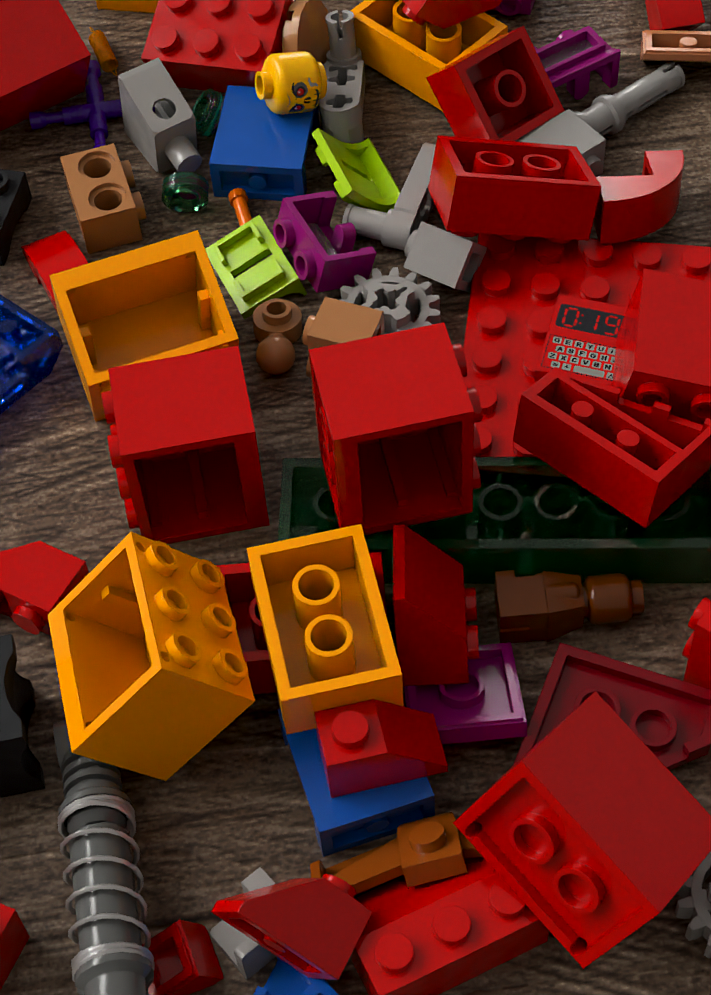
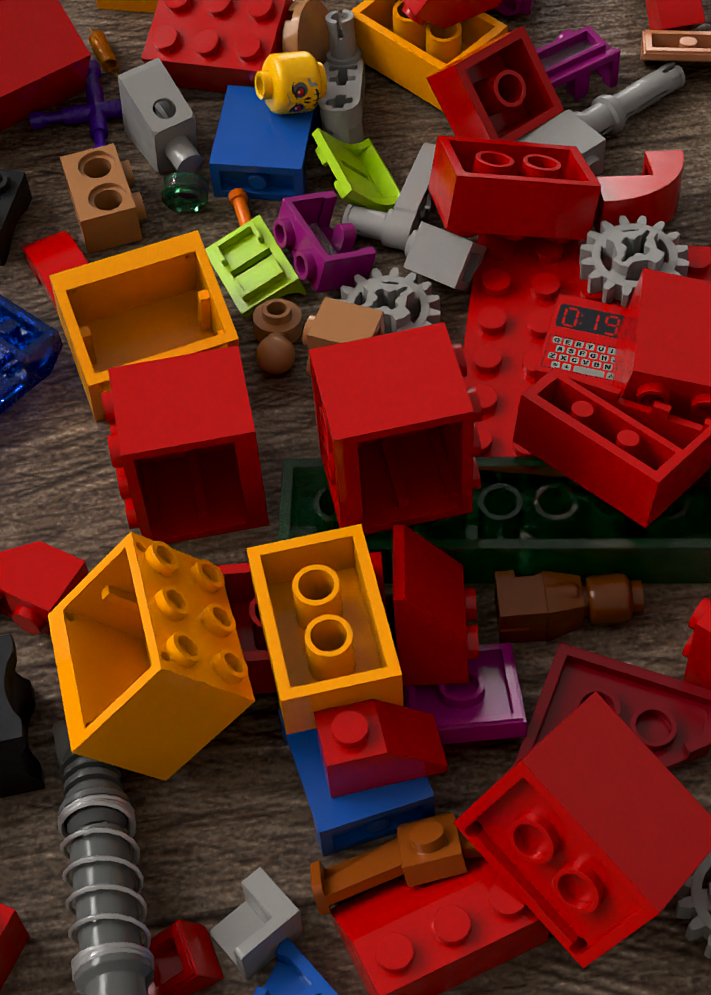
(208, 111): clear green tile -> none
(301, 921): red slope -> none
(625, 253): none -> light grey gear

